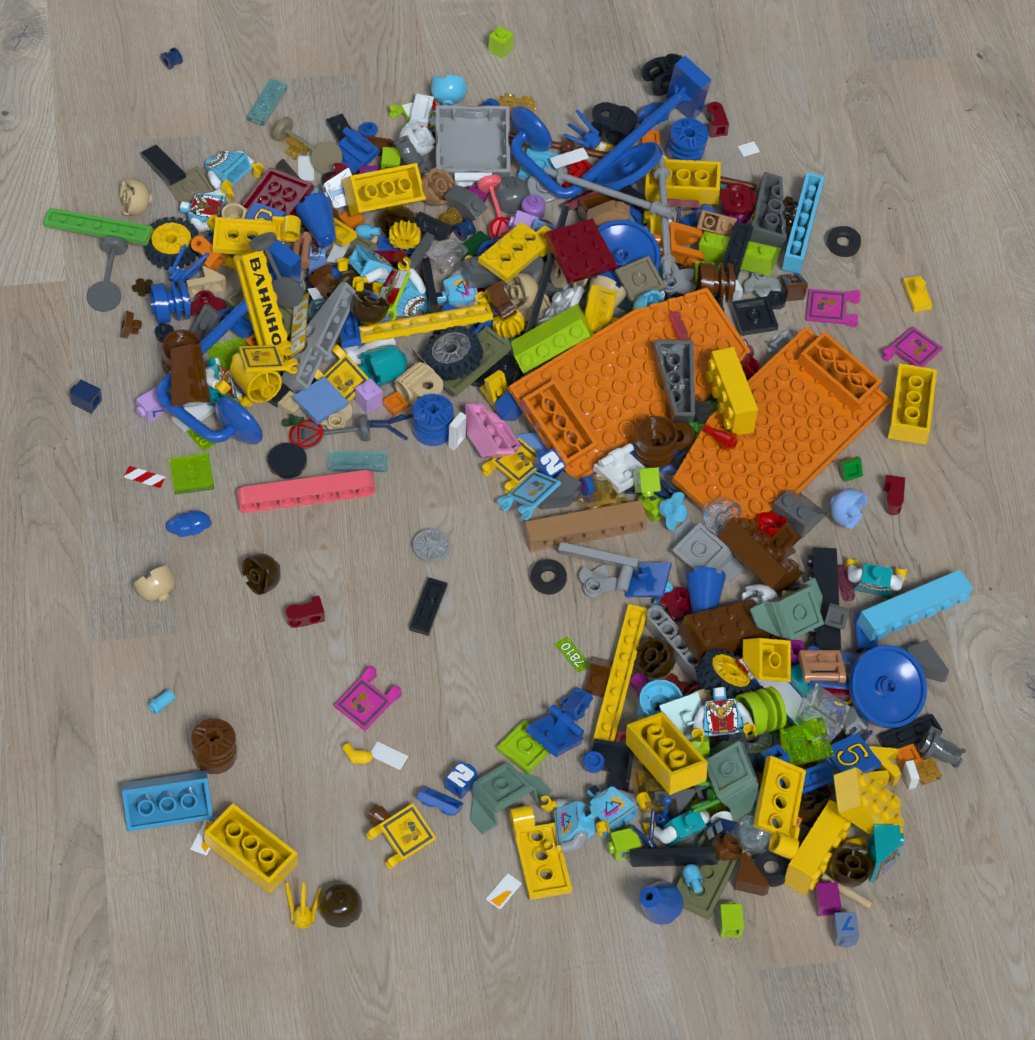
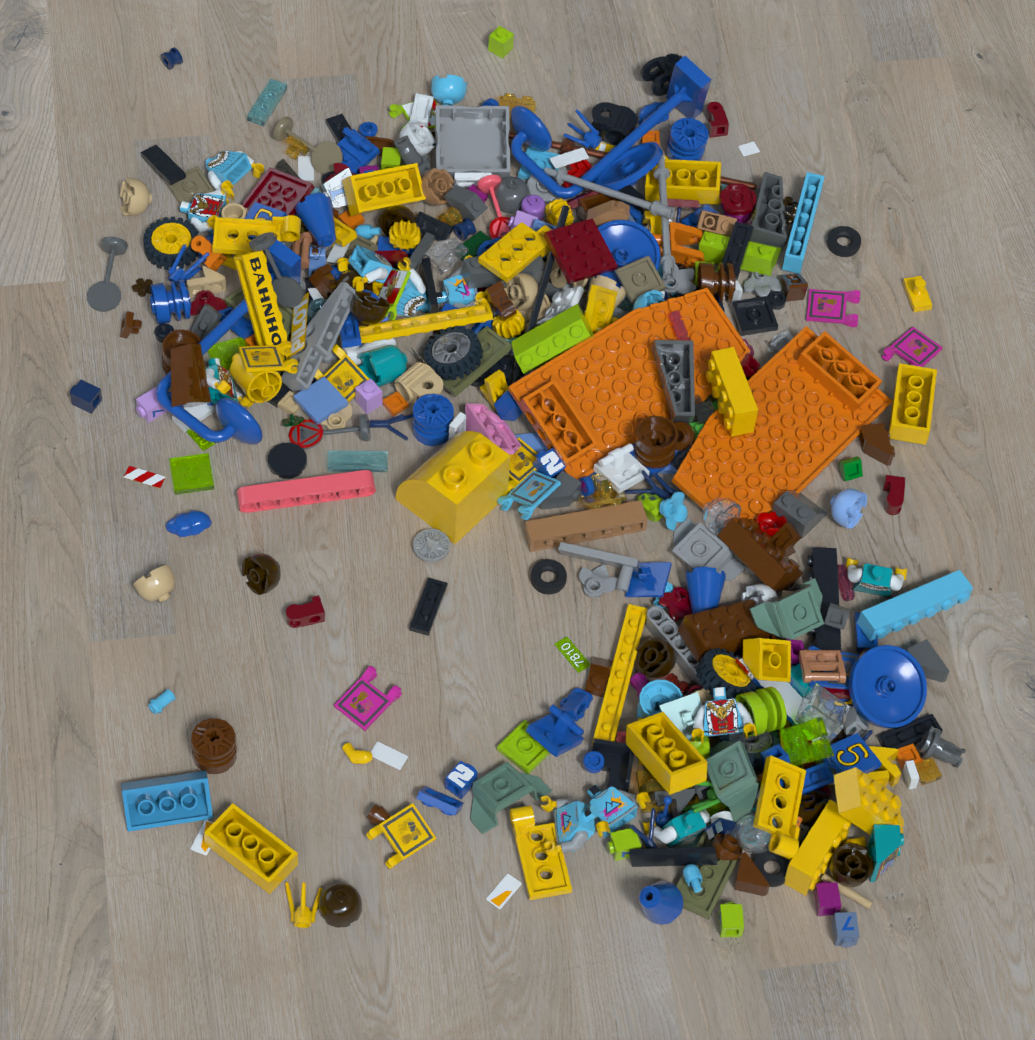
(98, 226): bright green plate -> none
(457, 484): none -> yellow brick
(553, 212): none -> yellow gear
(647, 481): lime brick -> none
(726, 439): red cone -> none
(876, 443): none -> reddish brown slope

